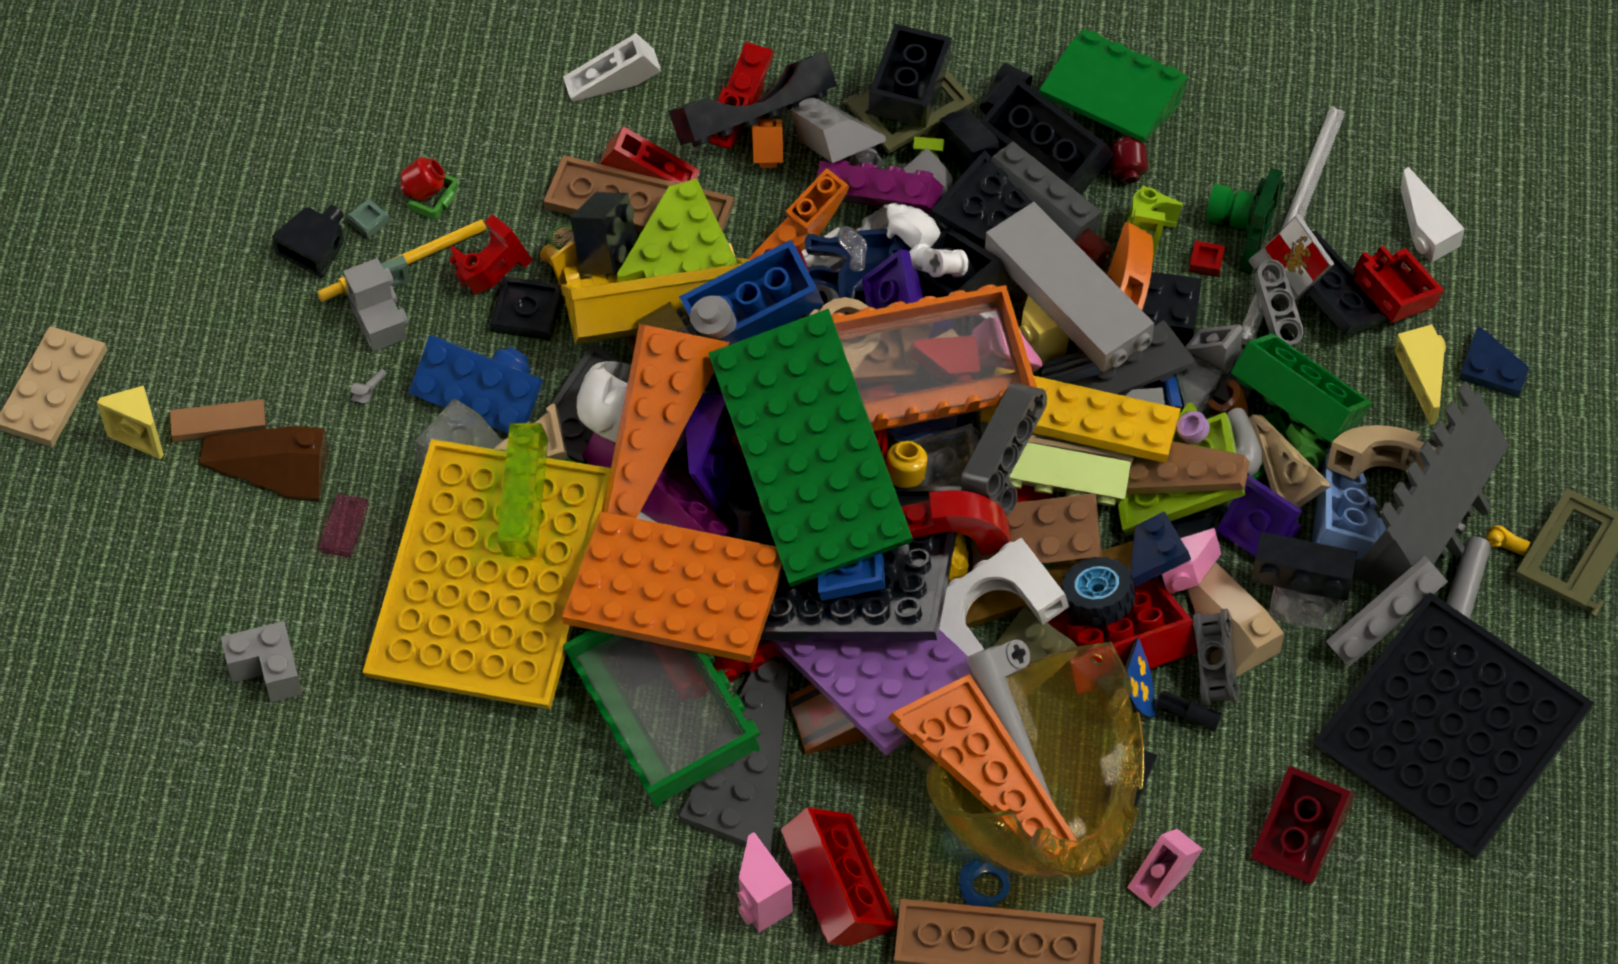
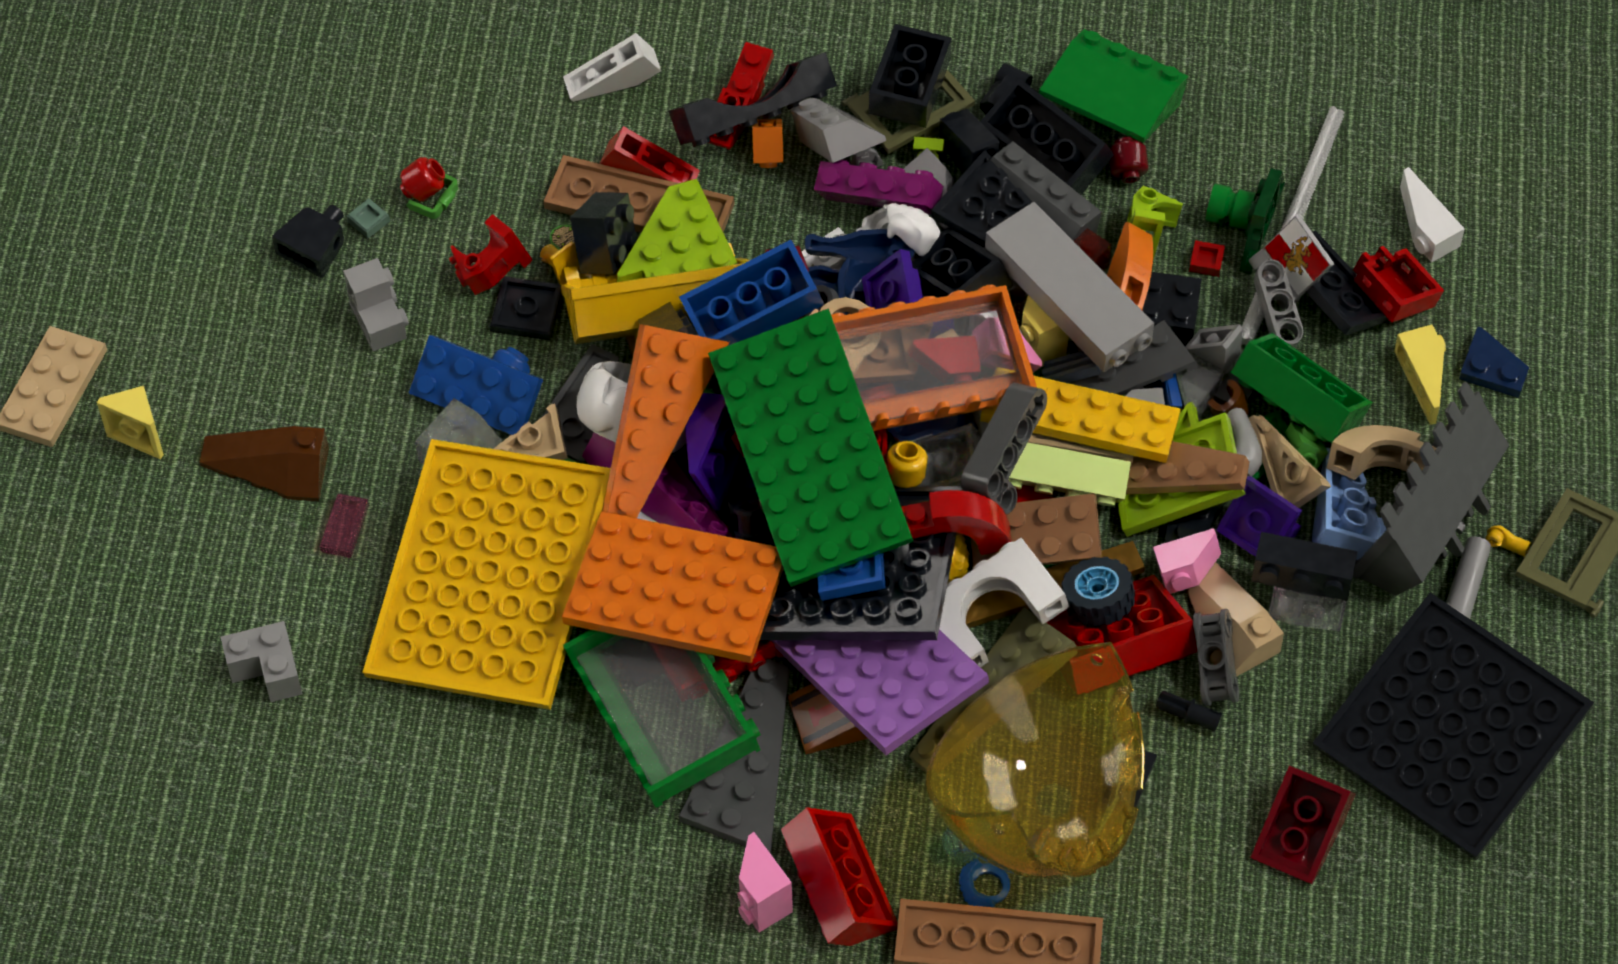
(217, 419): medium nougat tile -> none
(362, 392): light grey hand -> none
(398, 269): sand green tile -> none
(414, 255): yellow bar -> none
(523, 490): clear neon green brick -> none
(712, 317): light grey piece -> none
(808, 213): orange slope -> none
(855, 246): clear arm -> none
(939, 261): white connector -> none
(975, 748): orange wing -> none
(989, 673): light grey axle -> none
(1139, 673): blue shield -> none
(1156, 549): dark blue wing -> none
(1164, 867): bright pink slope -> none
(1193, 427): lavender tile -> none
(1386, 611): light grey plate -> none

